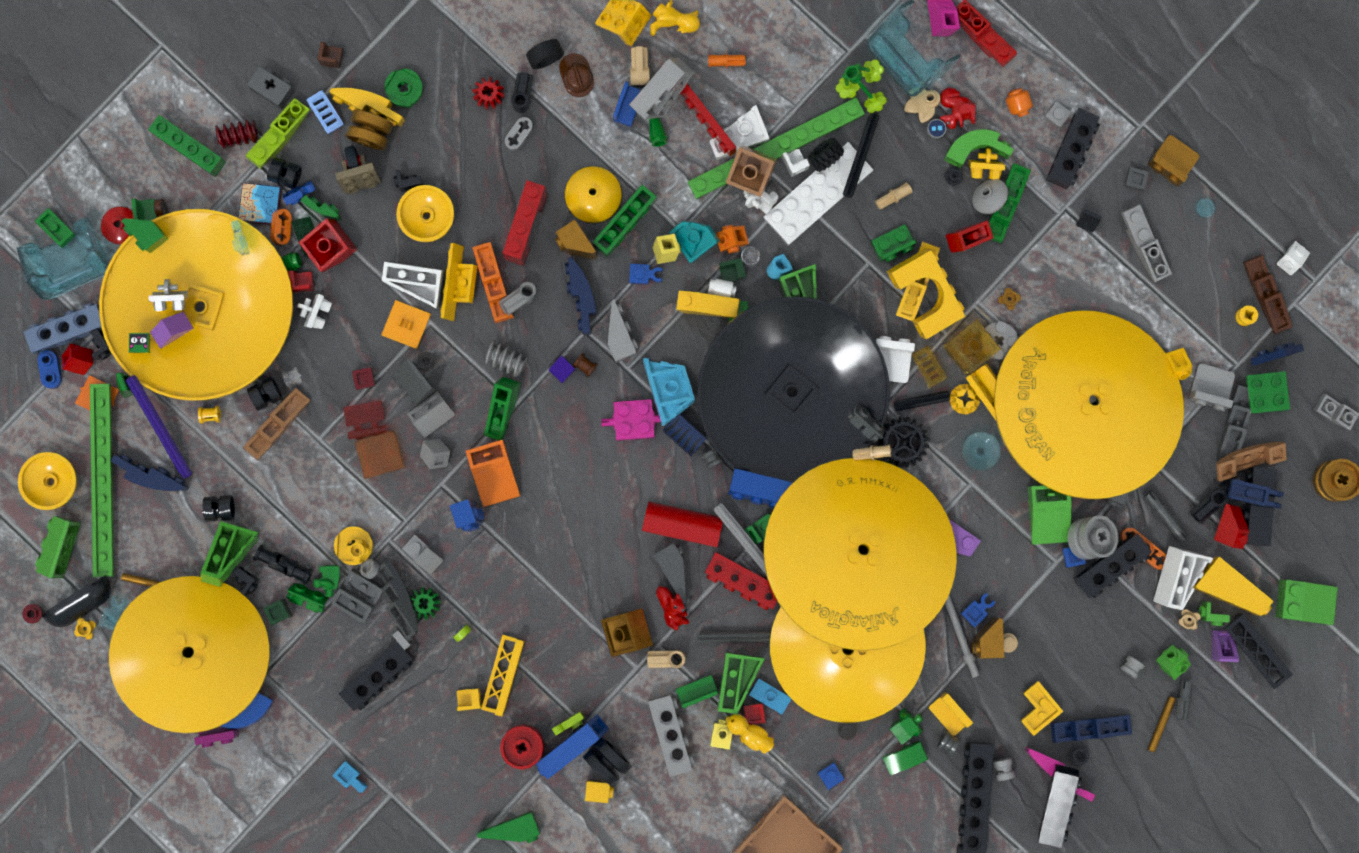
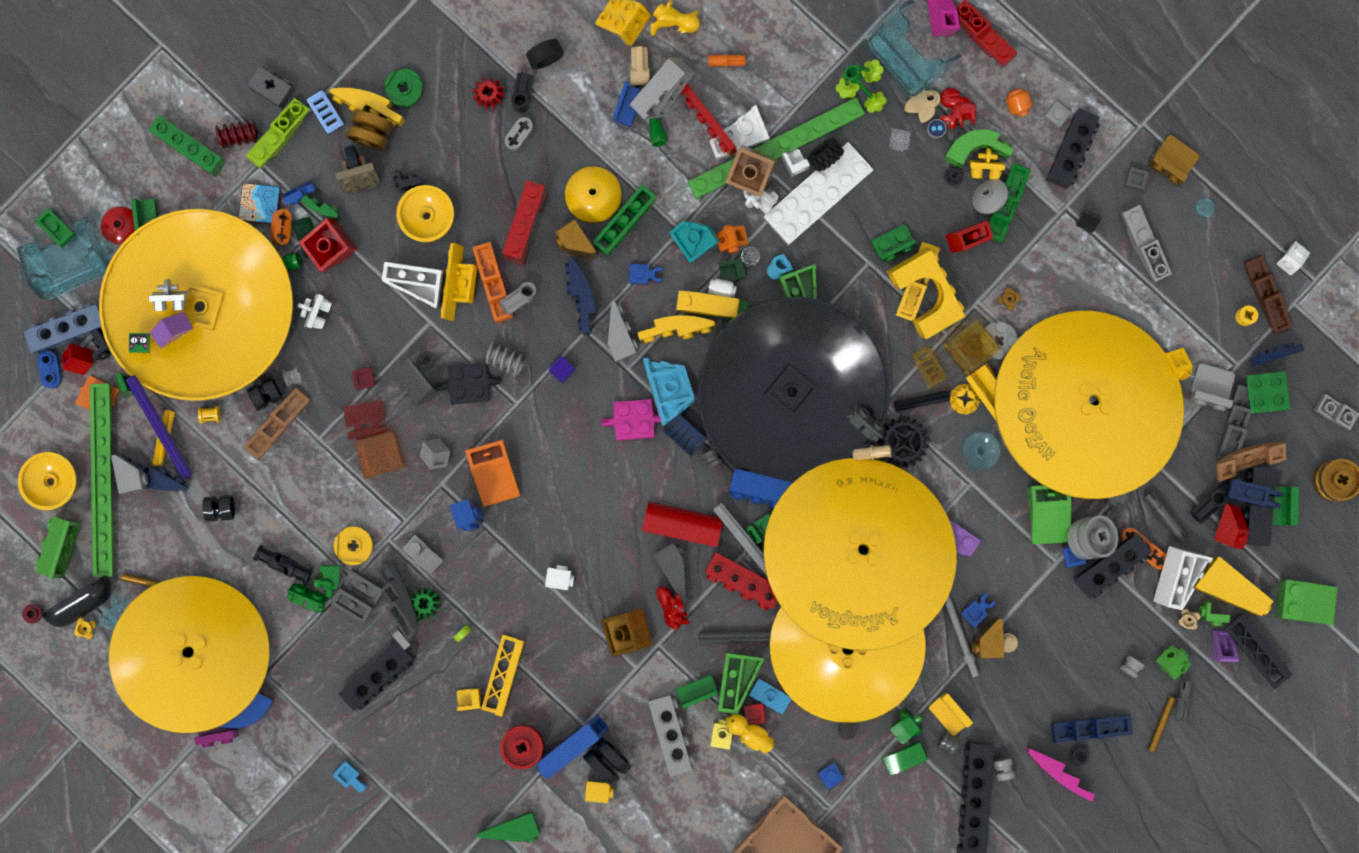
(128, 476): none -> light grey slope
(147, 233): green slope -> none
(159, 453): none -> yellow axle
(160, 207): reddish brown tile -> none
(226, 552): bright green wedge -> none
(240, 242): clear light blue plate -> none
(243, 577): black bracket -> none
(278, 169): black wheel -> none
(278, 612): dark green panel -> none
(301, 281): red panel -> none
(330, 56): reddish brown panel -> none
(357, 545): yellow plate -> none
(369, 568): light grey tile -> none
(406, 324): light orange piece -> none
(430, 414): light grey panel -> none
(468, 383): none -> black plate
(501, 407): green slope -> none
(559, 578): none -> white brick
(574, 722): lime plate -> none
(576, 75): reddish brown piece -> none
(585, 365): reddish brown bush -> none
(663, 659): tan piece -> none
(666, 248): light yellow brick -> none
(684, 326): none -> yellow slope
(861, 155): black axle -> none
(894, 196): tan axle -> none
(897, 357): white bracket -> none
(899, 139): none -> clear plate
(1044, 709): yellow plate -> none
(1058, 806): brick -> none
(1289, 509): none -> green panel

